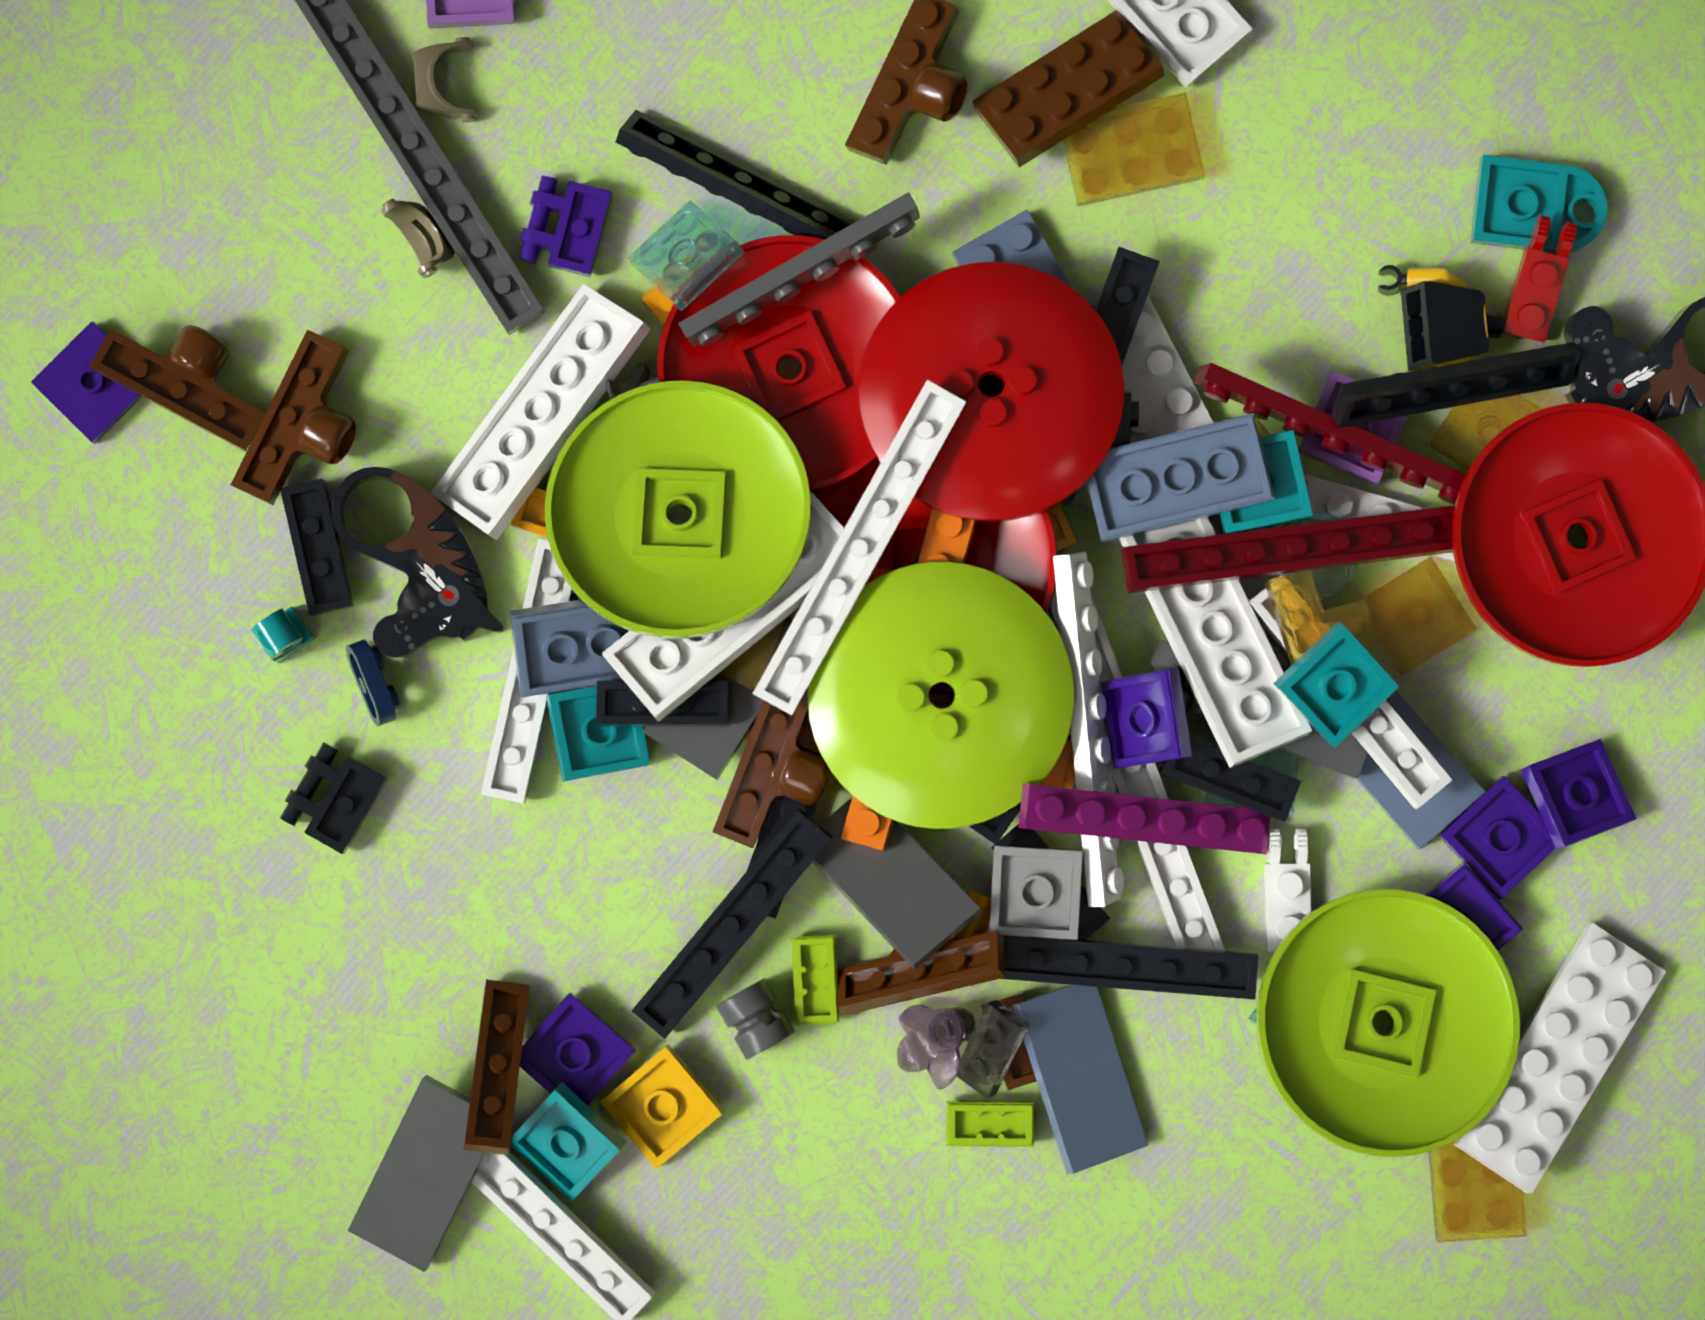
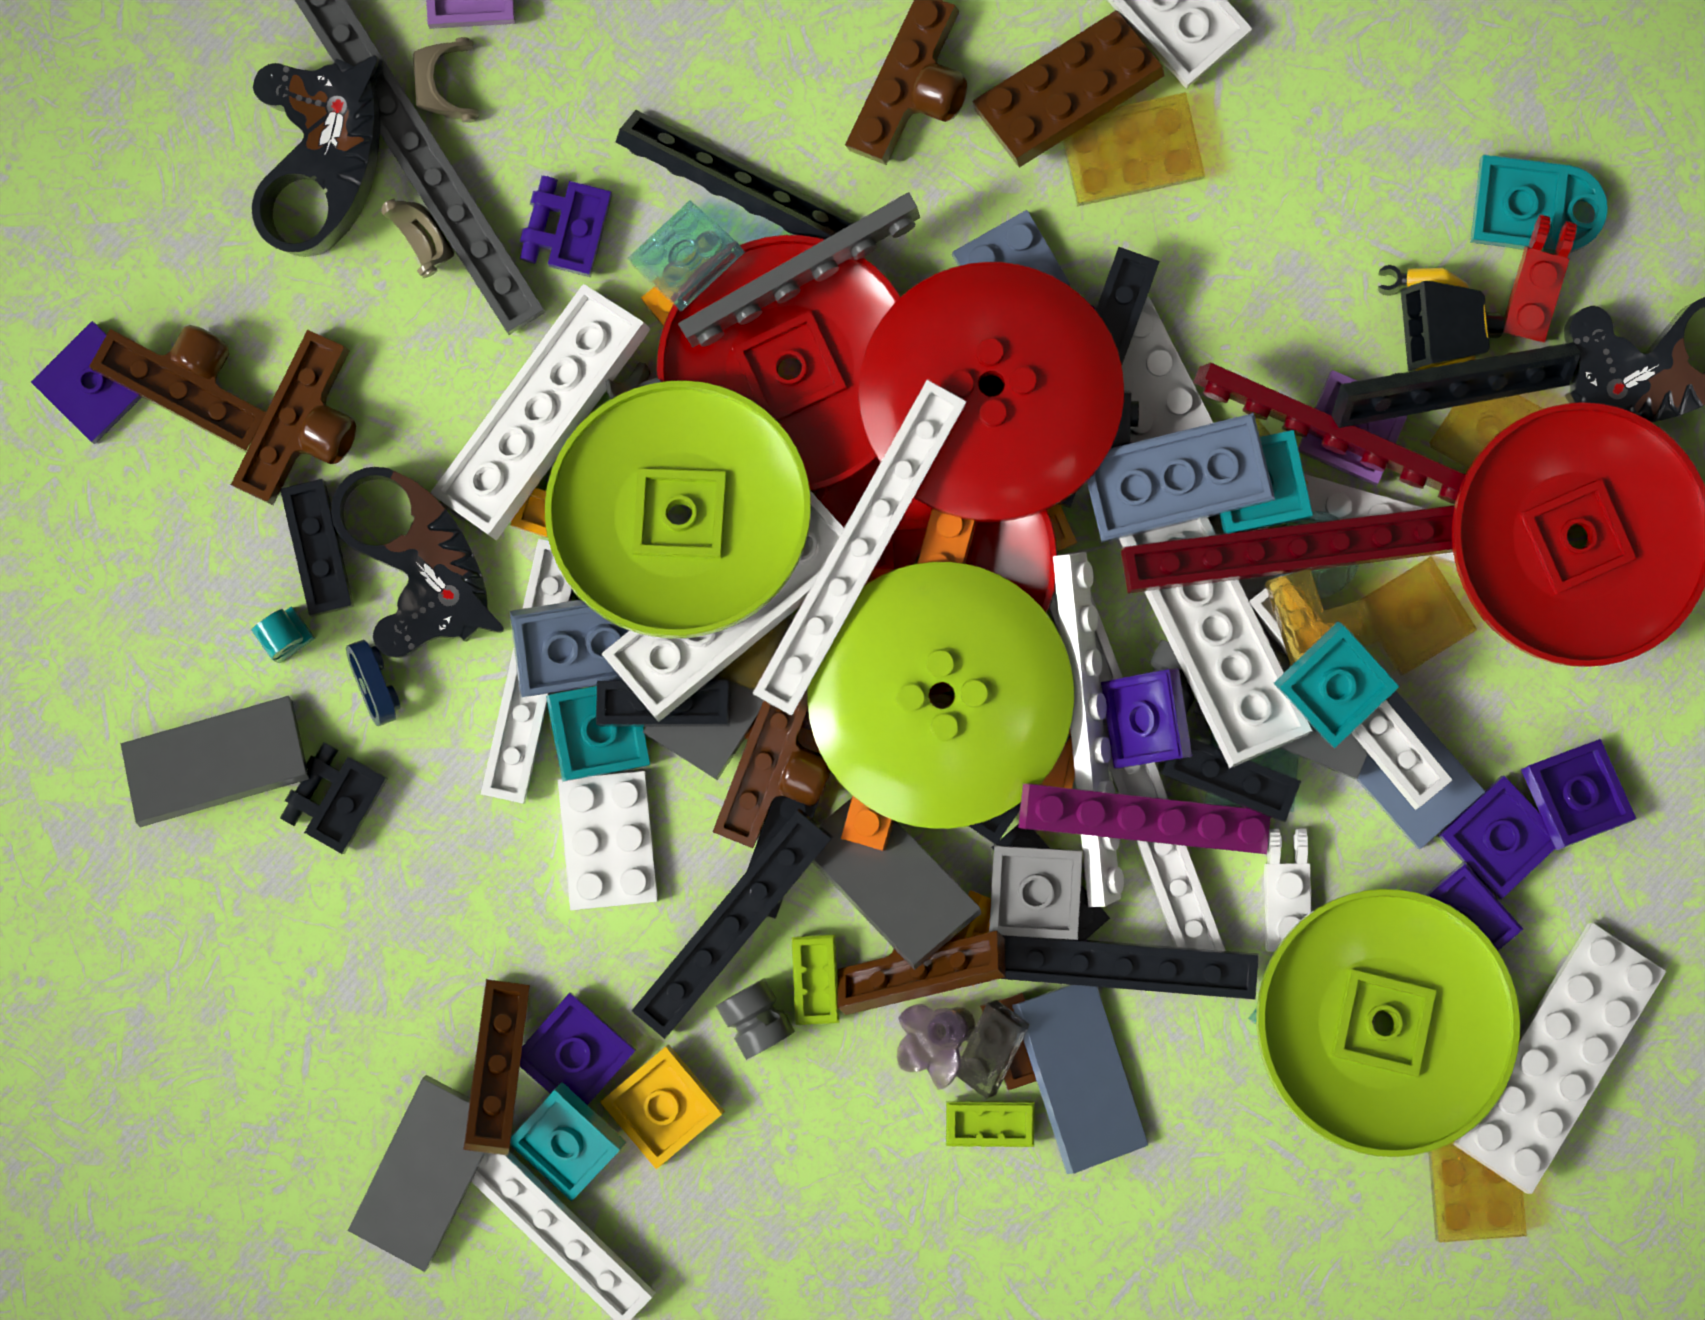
(214, 761): none -> dark grey tile
(338, 149): none -> black animal
(608, 840): none -> white plate

